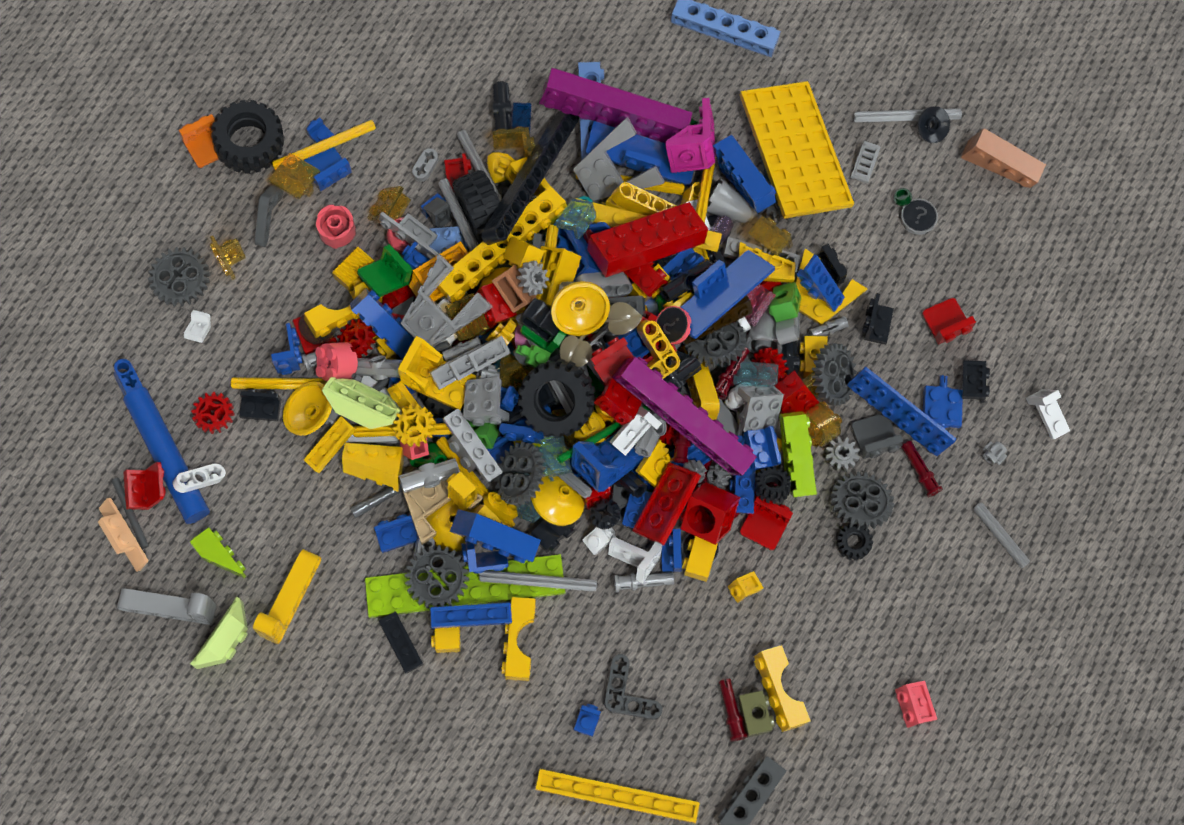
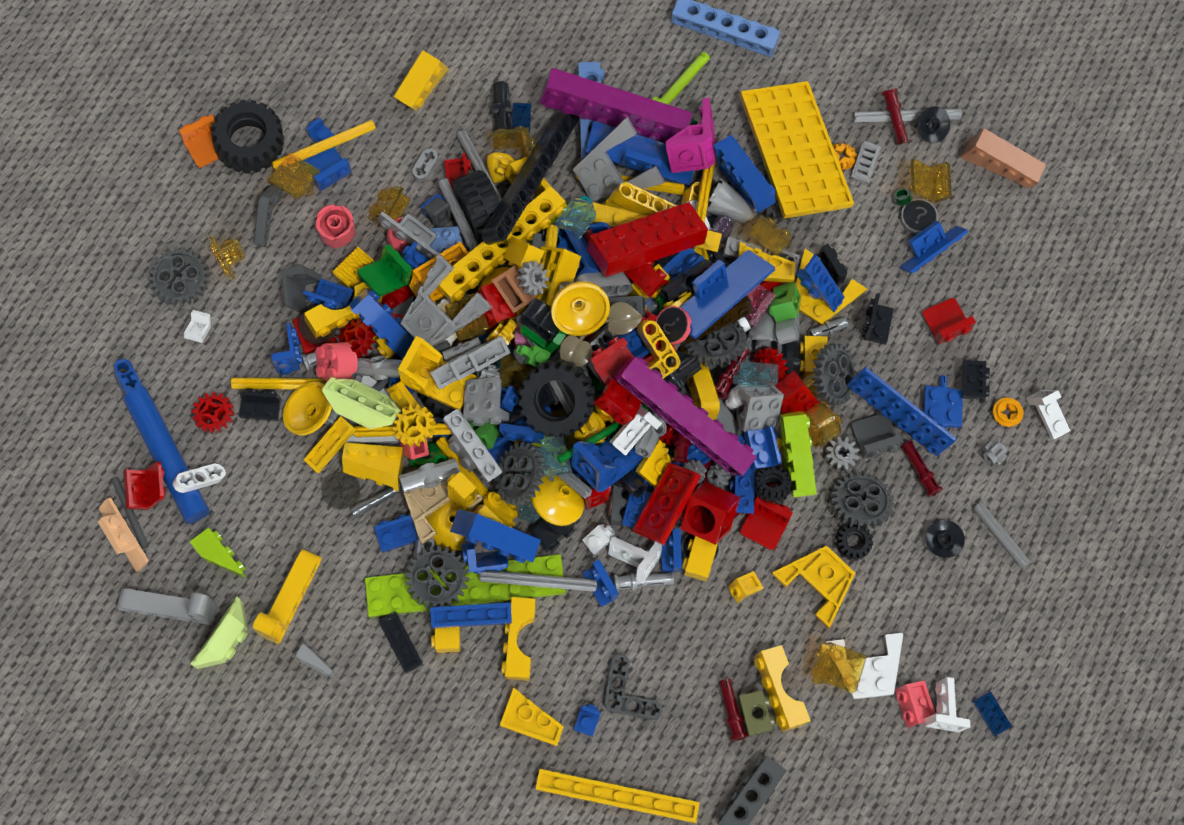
(294, 282): none -> dark grey bracket
(309, 658): none -> light grey slope
(330, 295): none -> blue bracket
(340, 490): none -> clear smoke tile
(420, 80): none -> yellow wedge
(529, 720): none -> yellow wing
(605, 589): none -> blue bracket
(608, 521): black gear -> none
(684, 79): none -> lime piece
(826, 574): none -> yellow wing
(838, 667): none -> clear yellow bracket
(851, 155): none -> light orange gear
(879, 672): none -> white wing
(893, 108): none -> dark red pin
(930, 243): none -> blue bracket
(931, 182): none -> clear yellow bracket
(946, 709): none -> white bracket
(948, 530): none -> black dish
(992, 714): none -> clear blue tile
(1012, 406): none -> light orange gear

